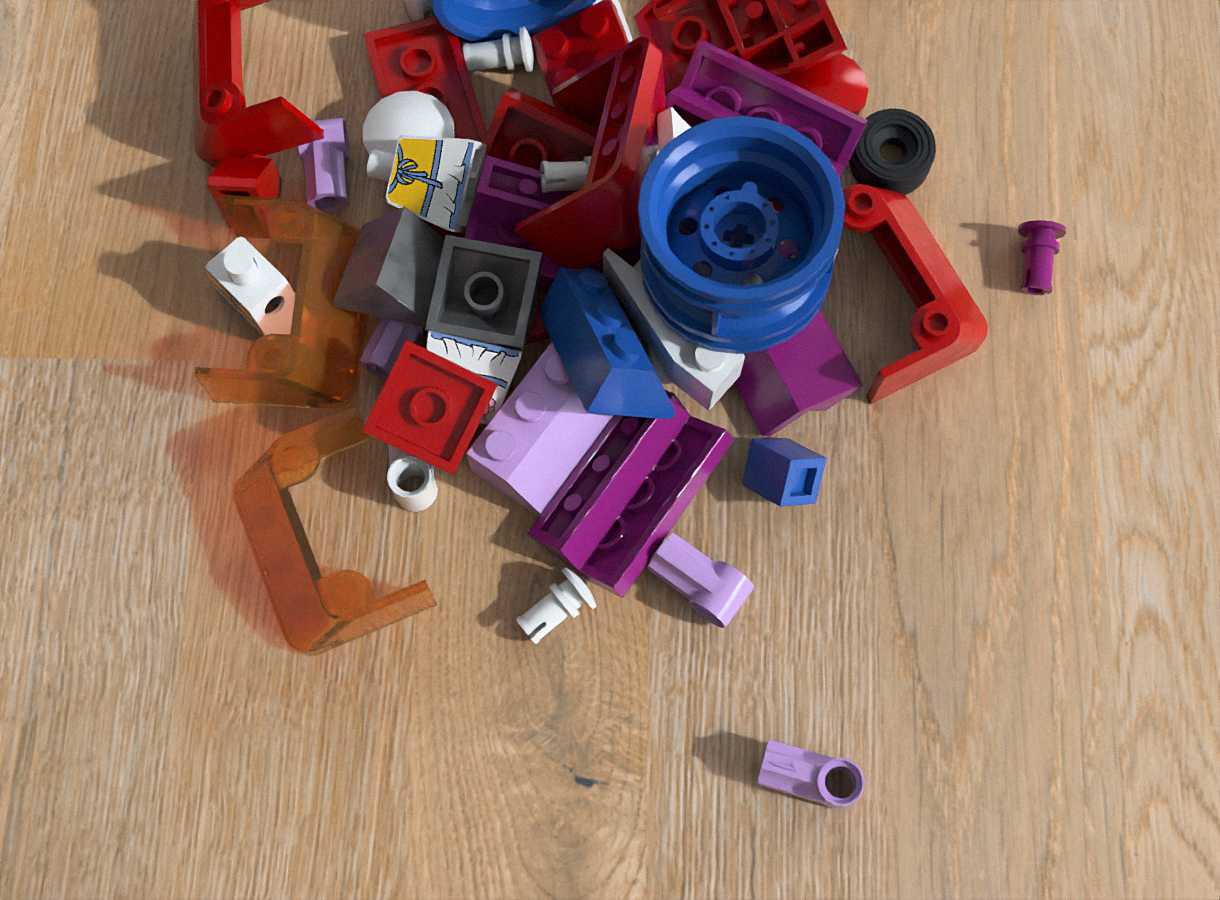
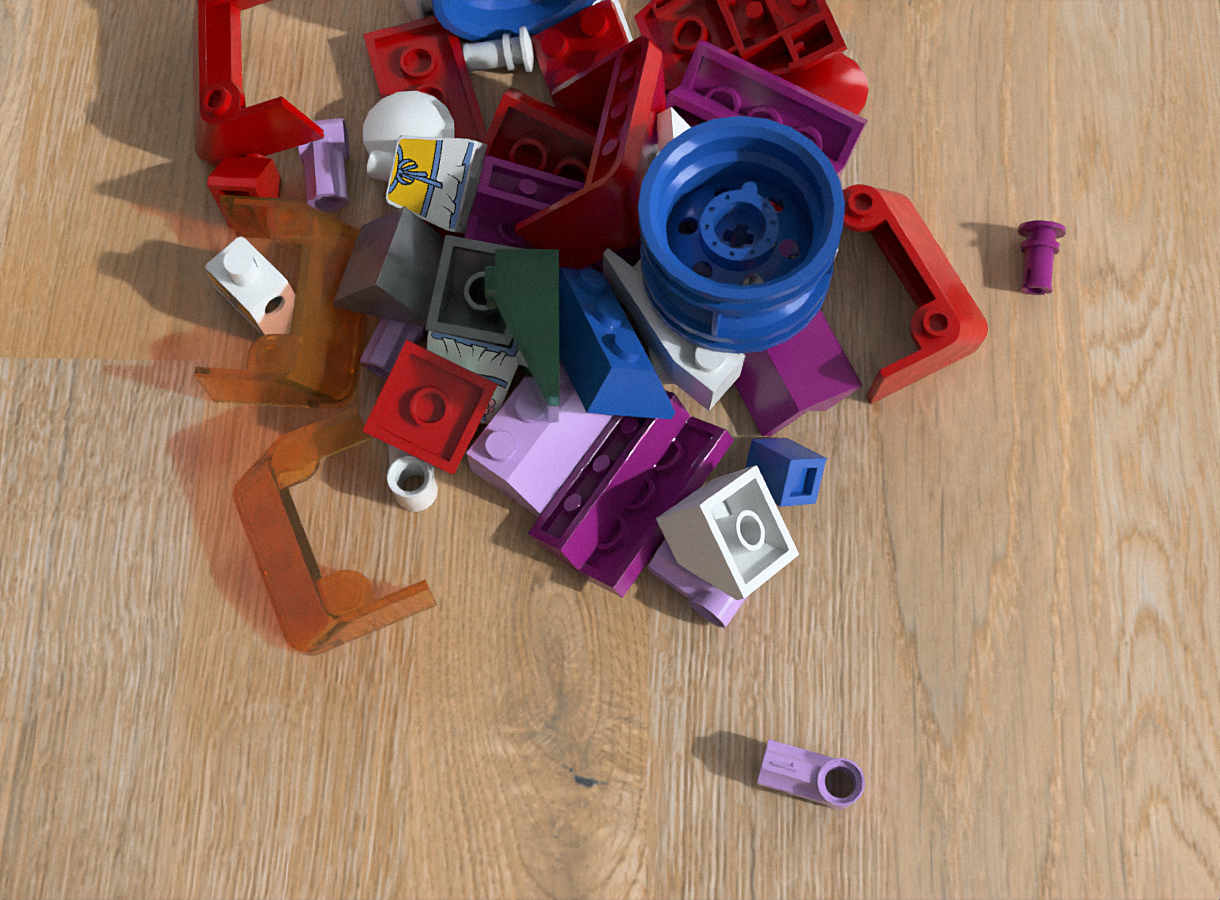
(526, 300): none -> clear green slope
(556, 606): white pin -> none
(564, 175): white pin -> none
(729, 533): none -> white slope
(899, 129): black tyre -> none

